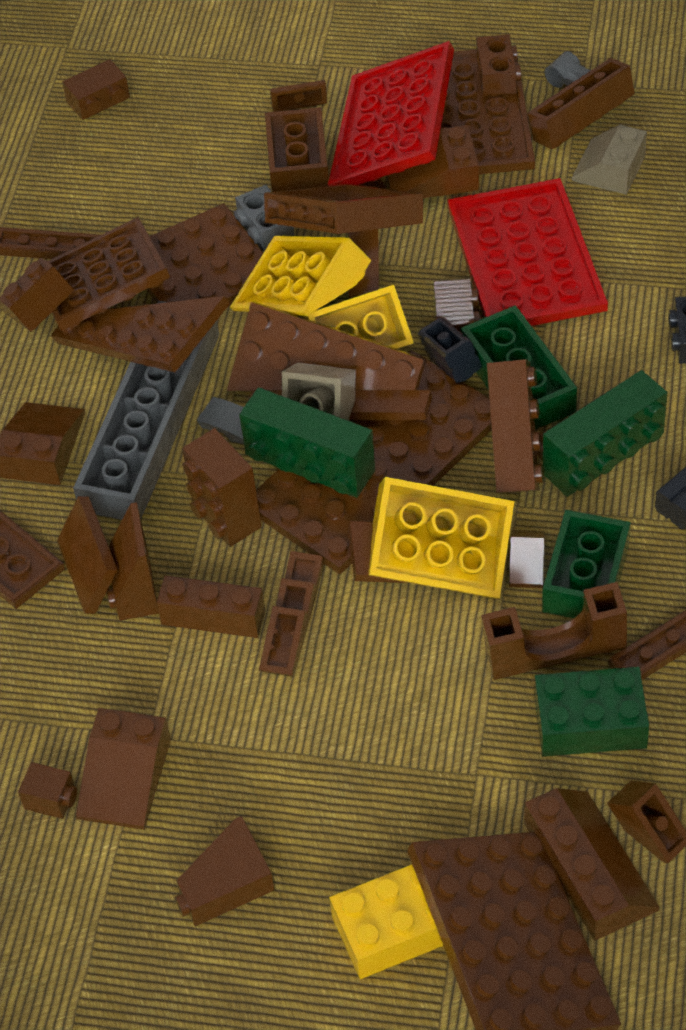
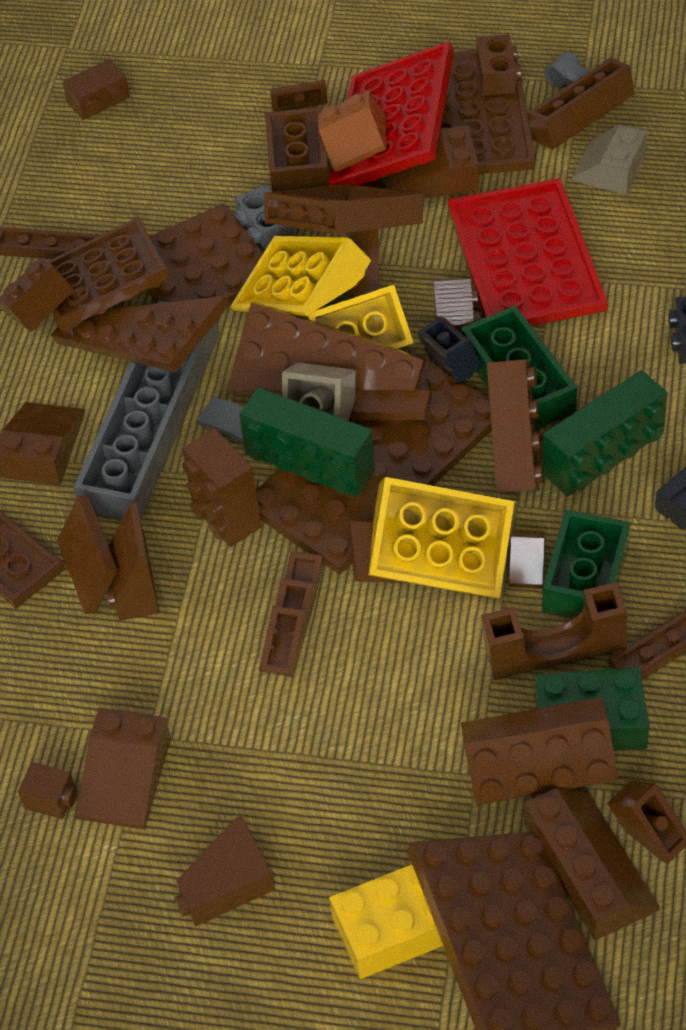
(211, 606): reddish brown brick -> none
(353, 130): none -> dark orange slope
(539, 751): none -> reddish brown brick

